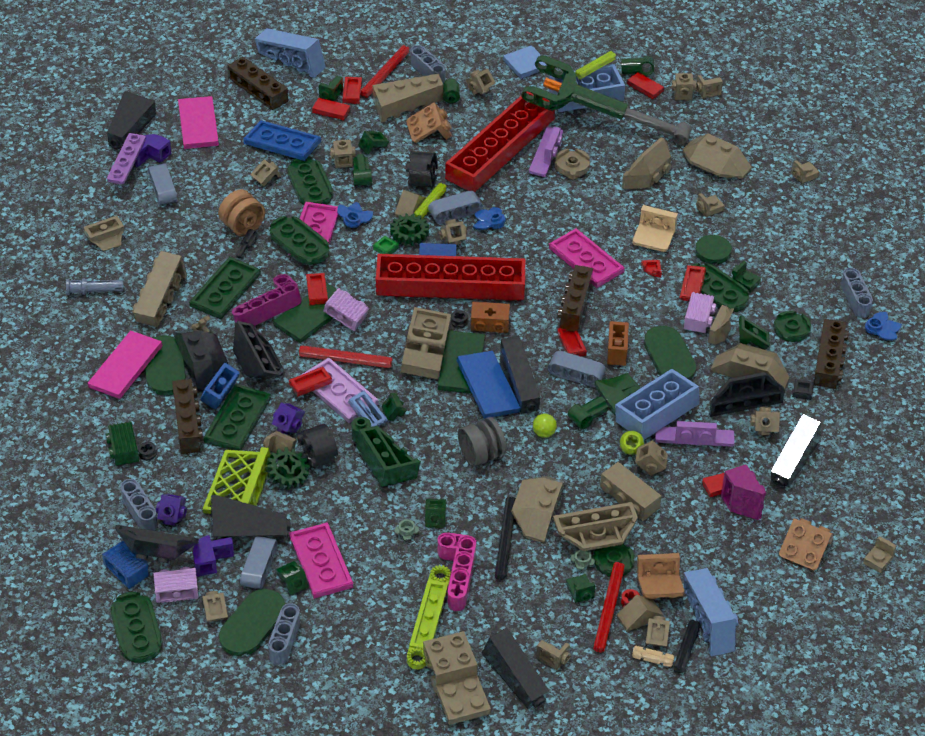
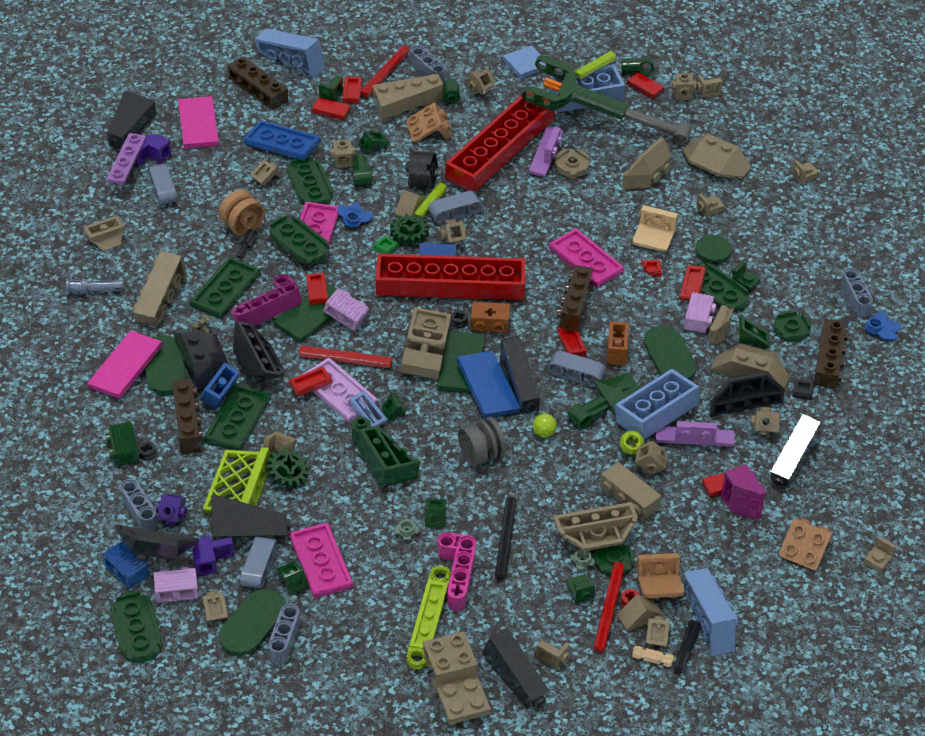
(288, 418): dark purple brick -> none
(318, 446): black brick -> none
(489, 218): blue plate -> none
(537, 505): dark tan wedge -> none

